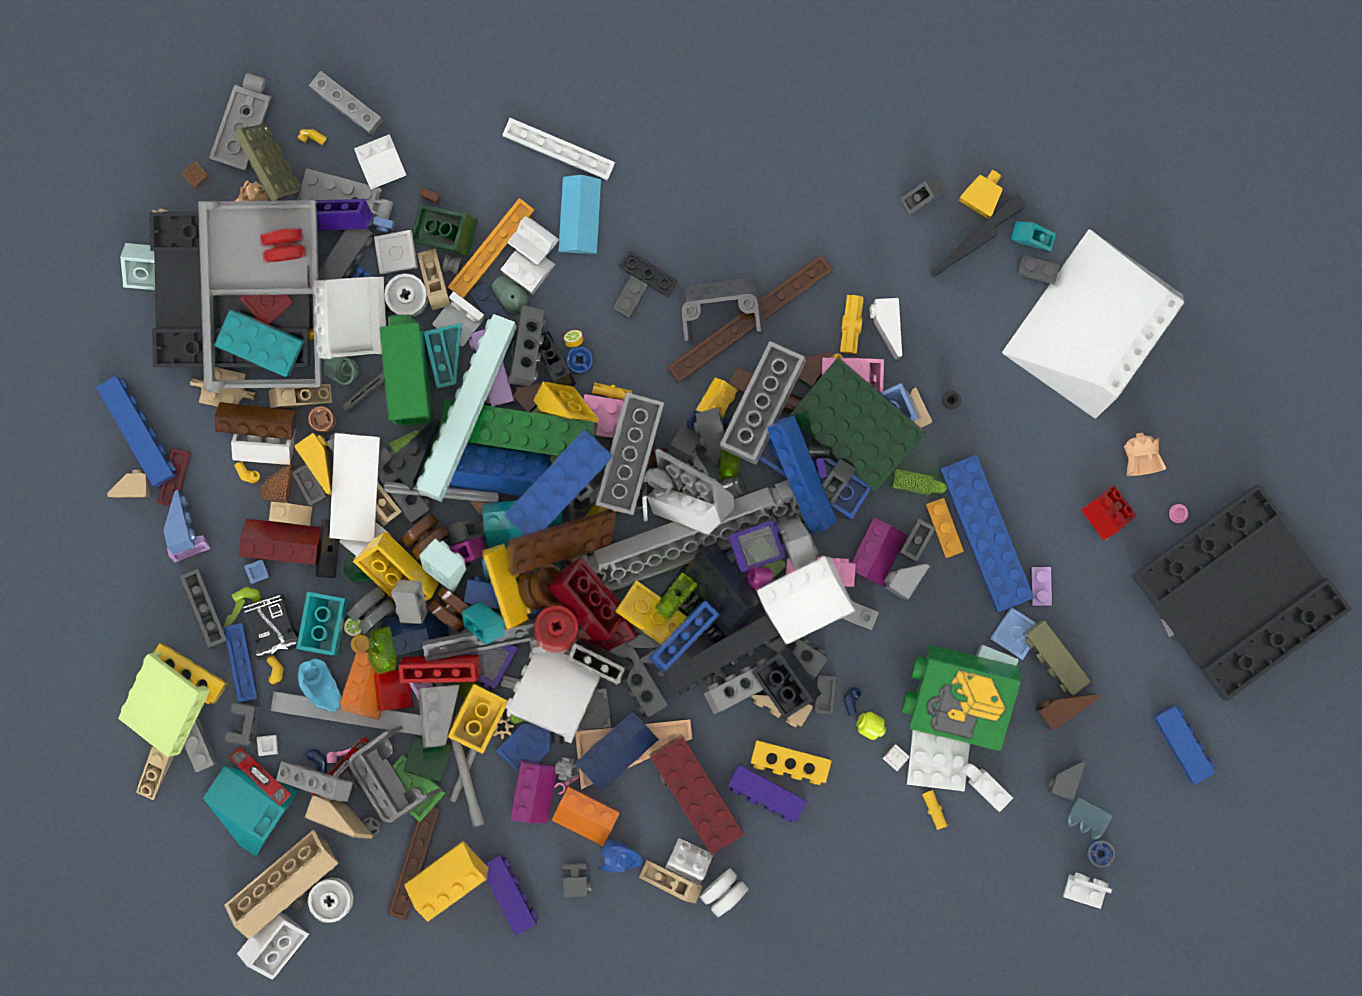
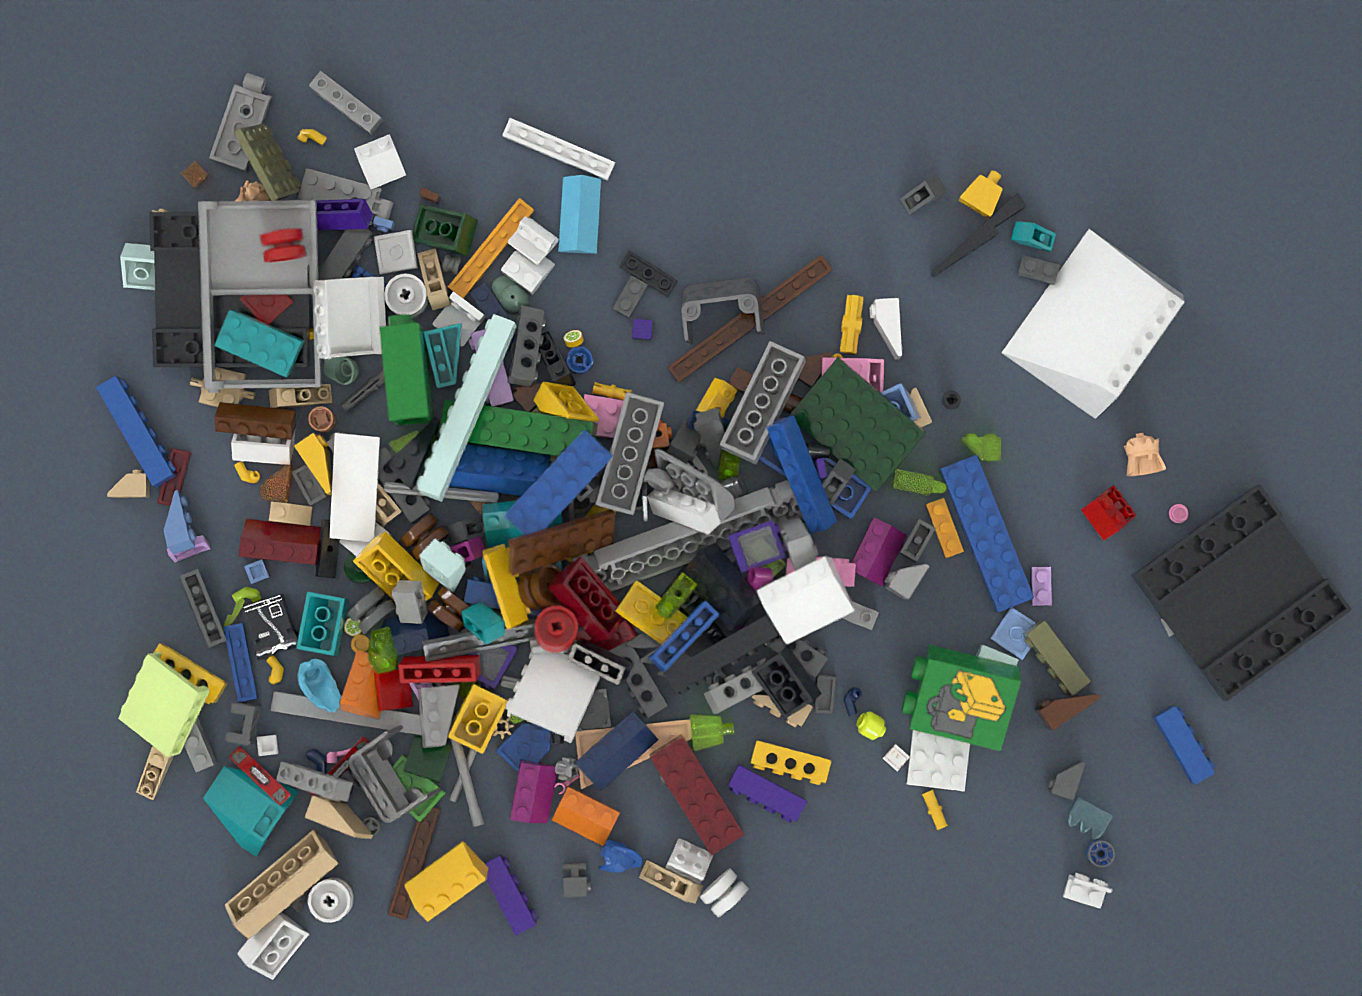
(642, 329): none -> dark purple tile
(663, 440): none -> orange brick
(708, 730): none -> clear neon green torso
(986, 448): none -> clear neon green slope
(987, 787): white brick -> none

